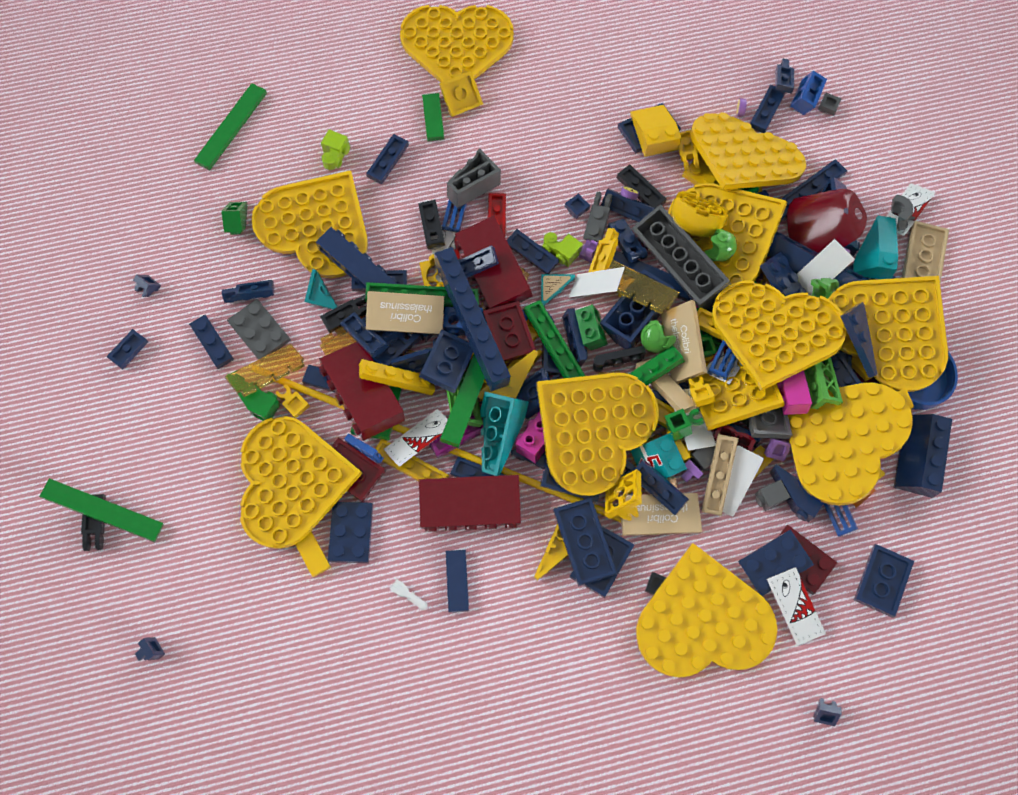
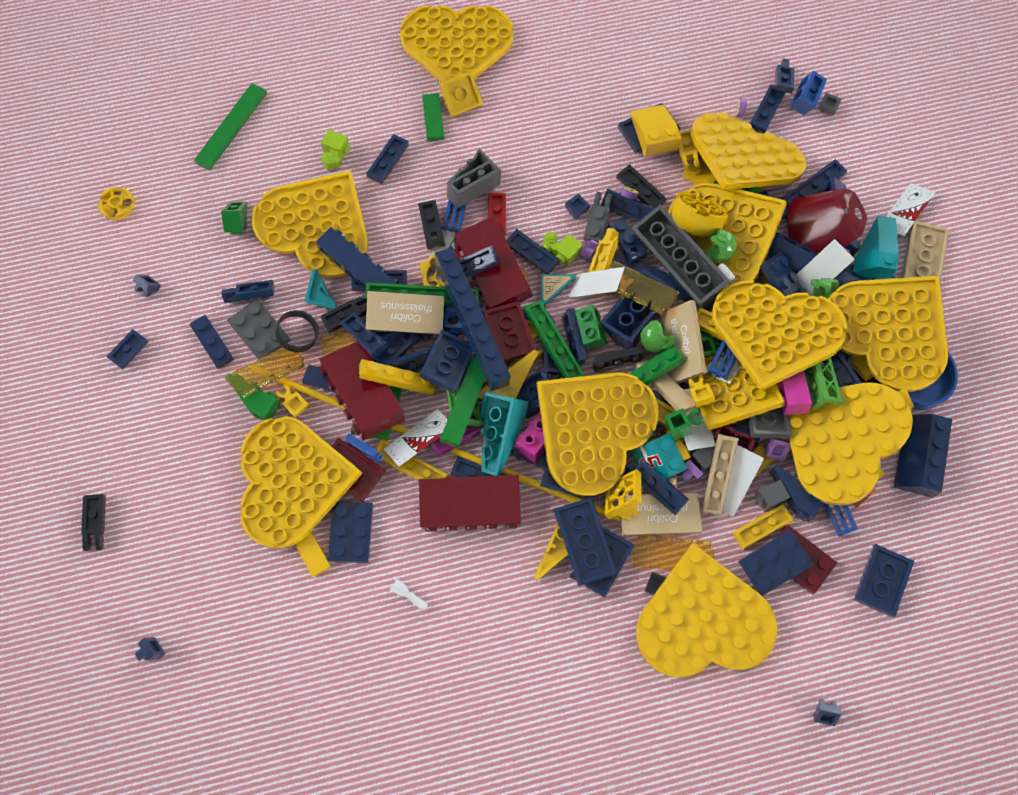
(101, 510): green tile -> none
(116, 203): none -> yellow piece
(296, 313): none -> black tyre
(457, 581): dark blue tile -> none
(663, 553): none -> clear yellow windscreen
(727, 273): none -> white tile
(763, 526): none -> yellow tile
(796, 606): white sticker -> none
(858, 330): dark blue wing -> none
(903, 207): dark grey piece -> none

